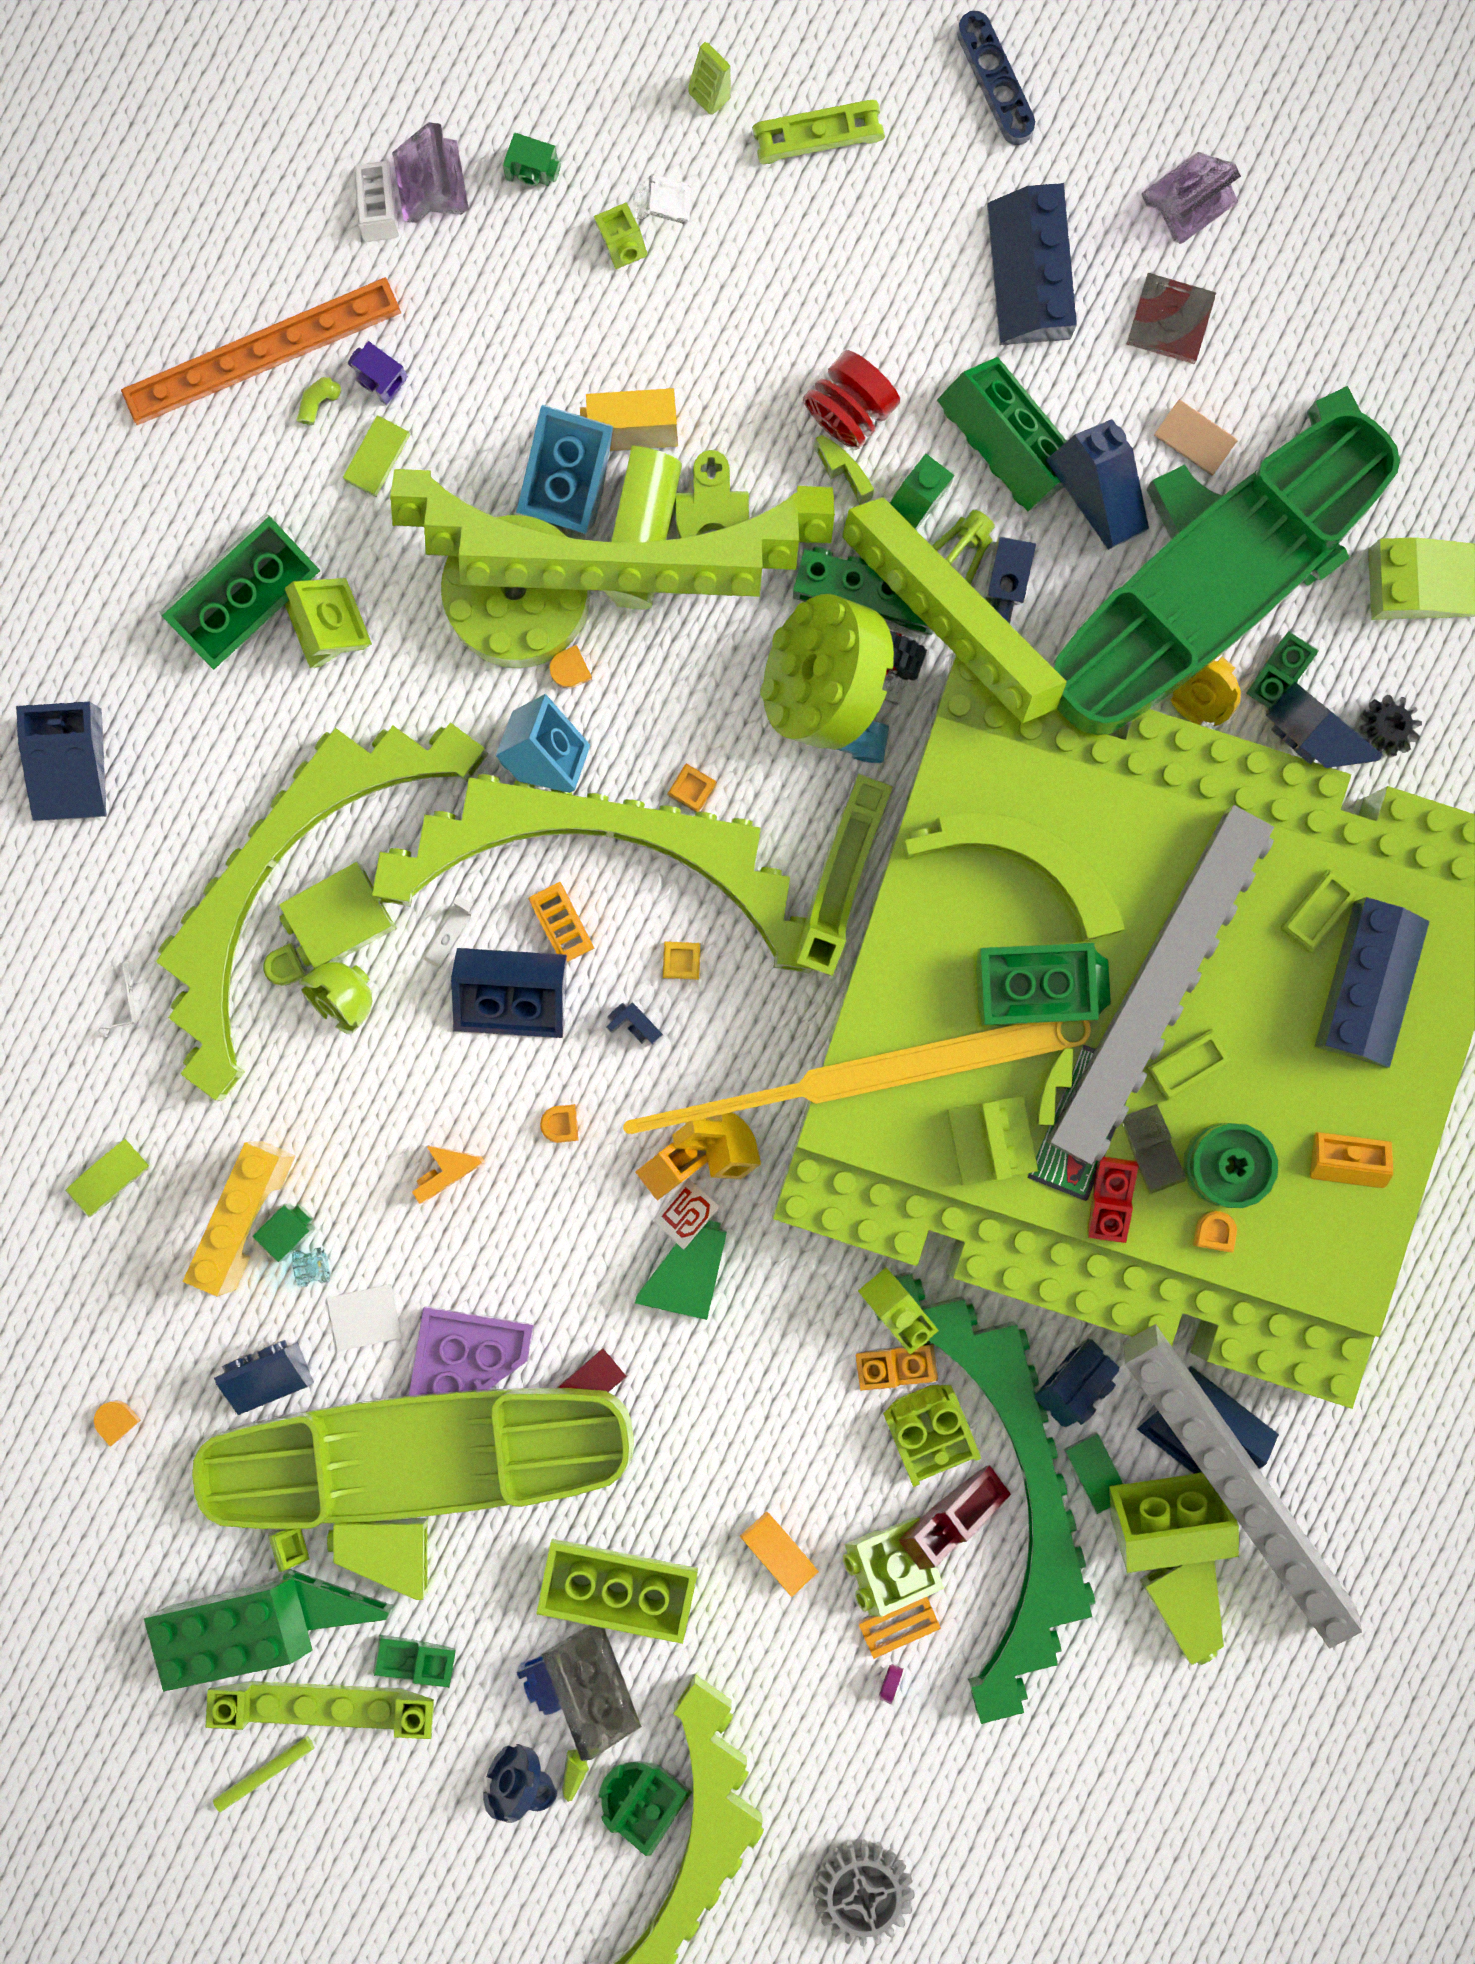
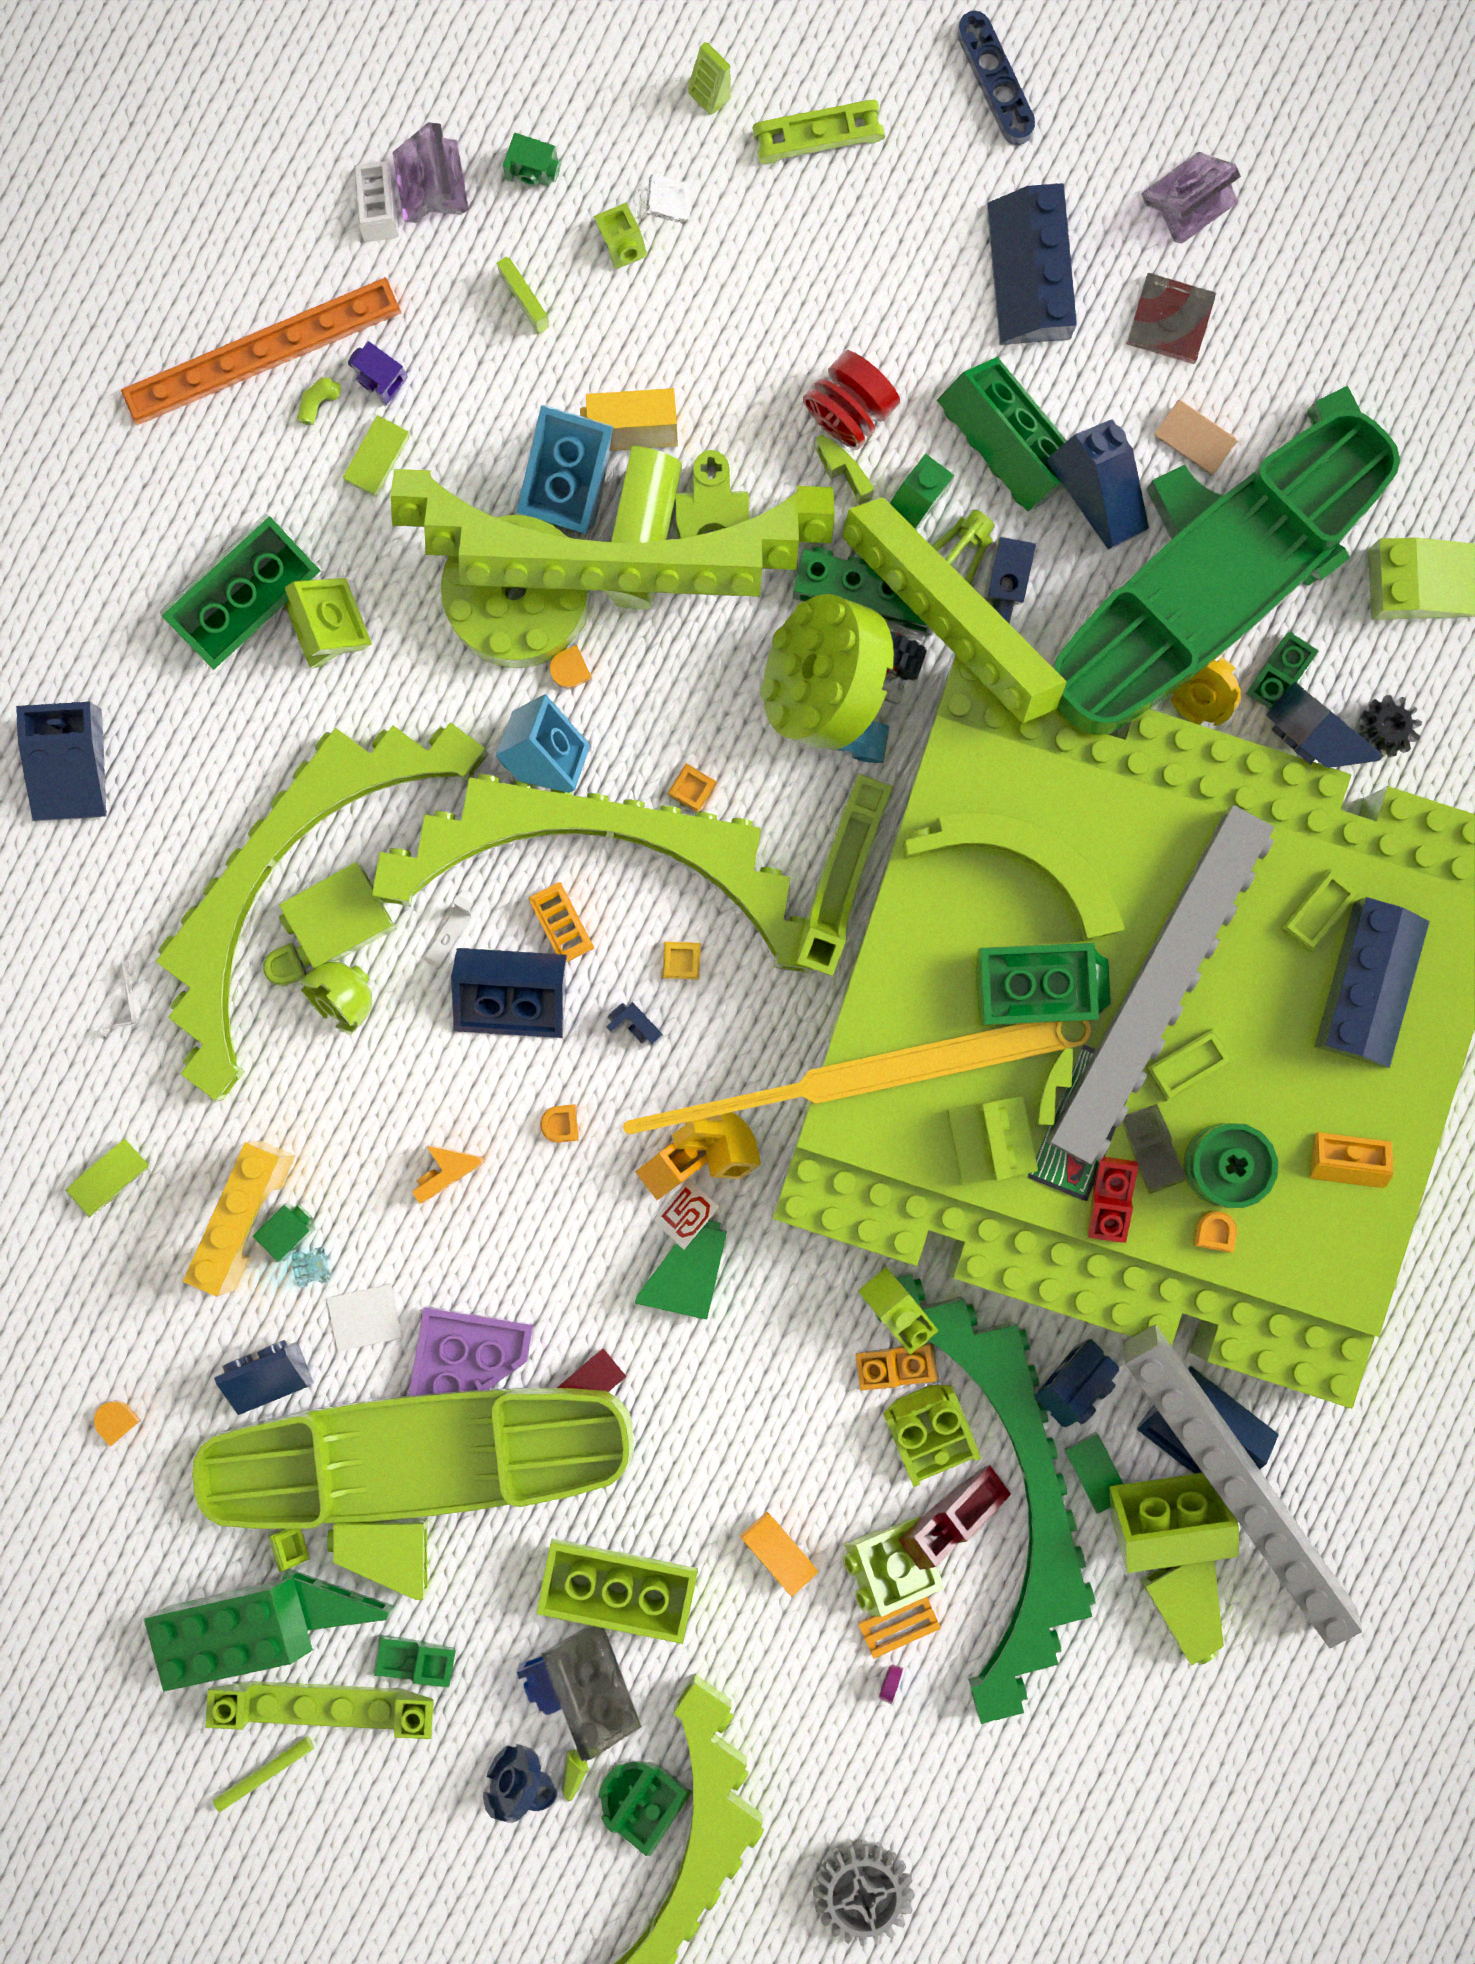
(523, 294): none -> lime tile

